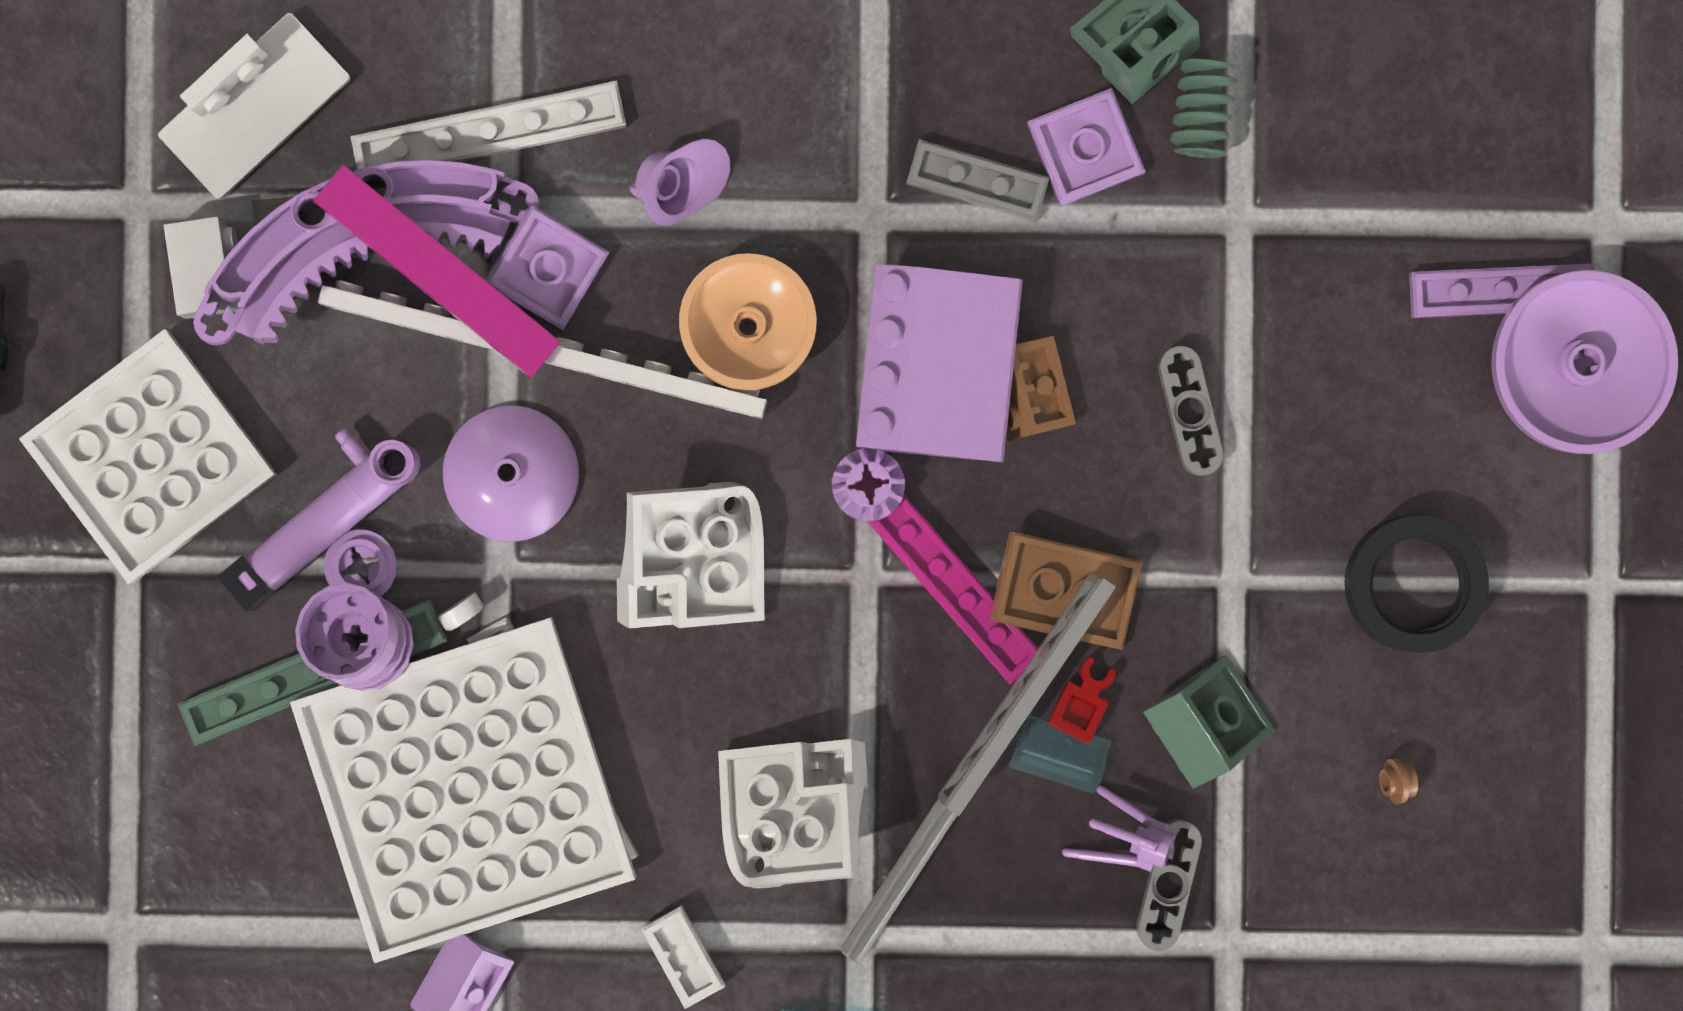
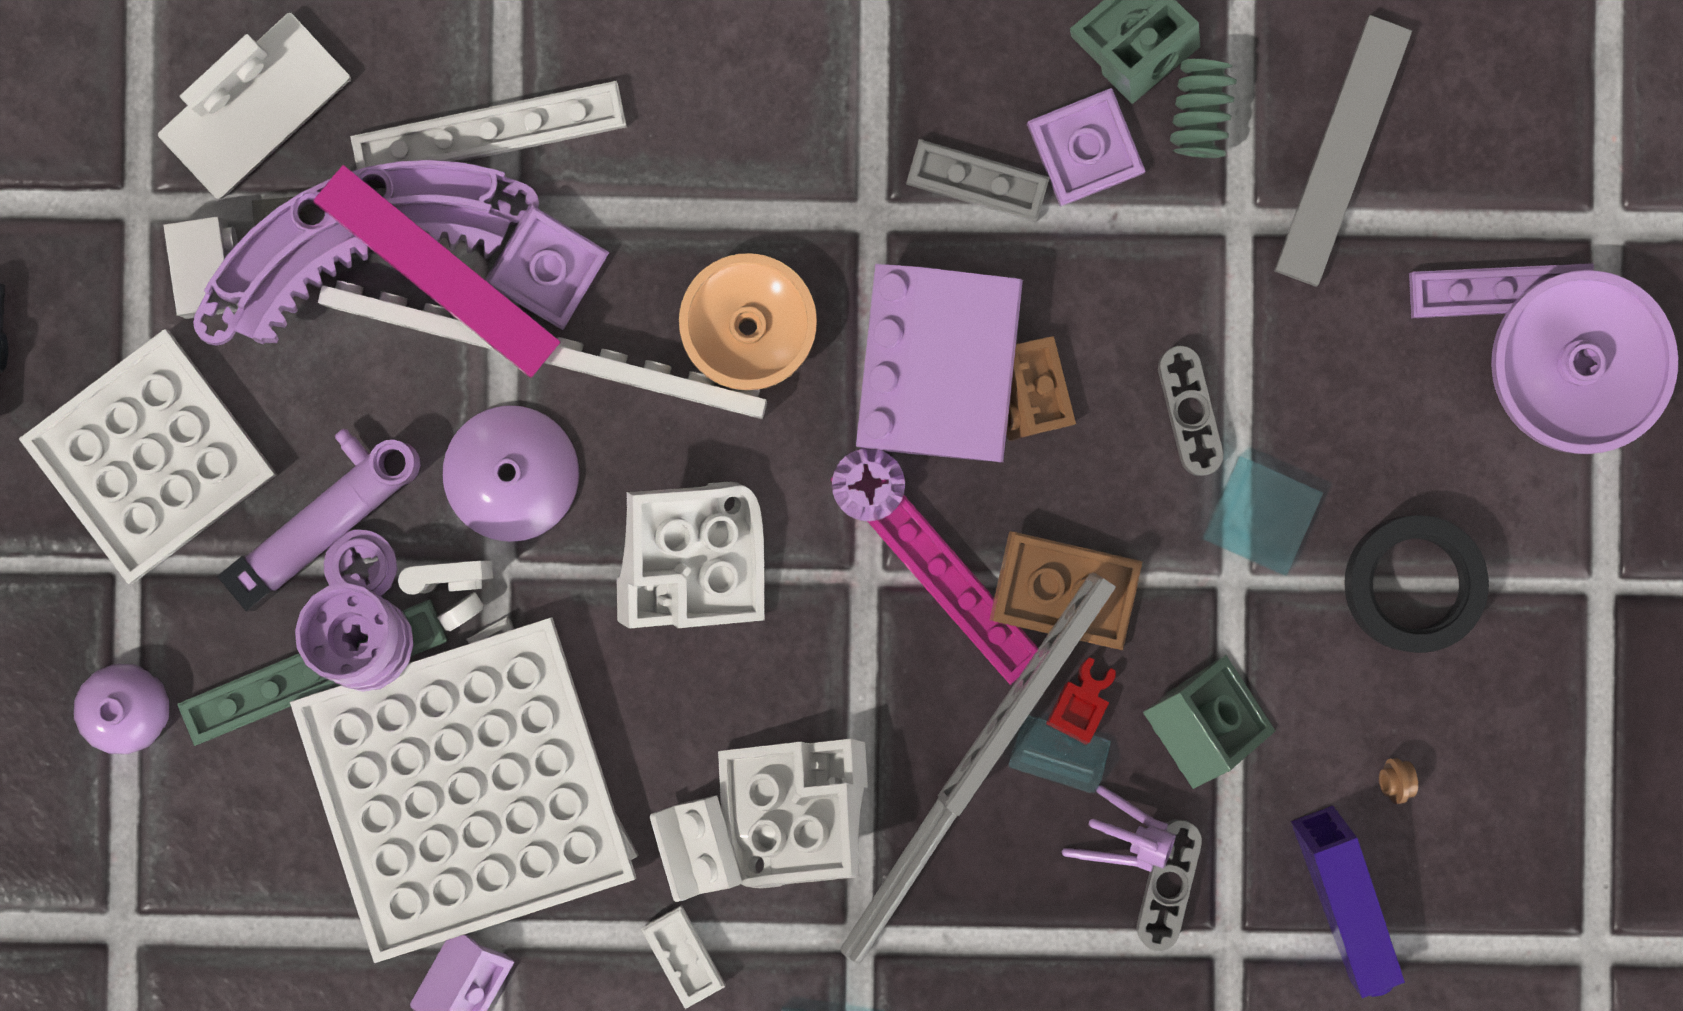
(121, 709): none -> lavender cylinder
(457, 575): none -> white plate
(681, 180): lavender piece -> none
(695, 848): none -> white bracket
(1262, 516): none -> clear light blue tile
(1343, 150): none -> light grey tile
(1349, 901): none -> dark purple slope

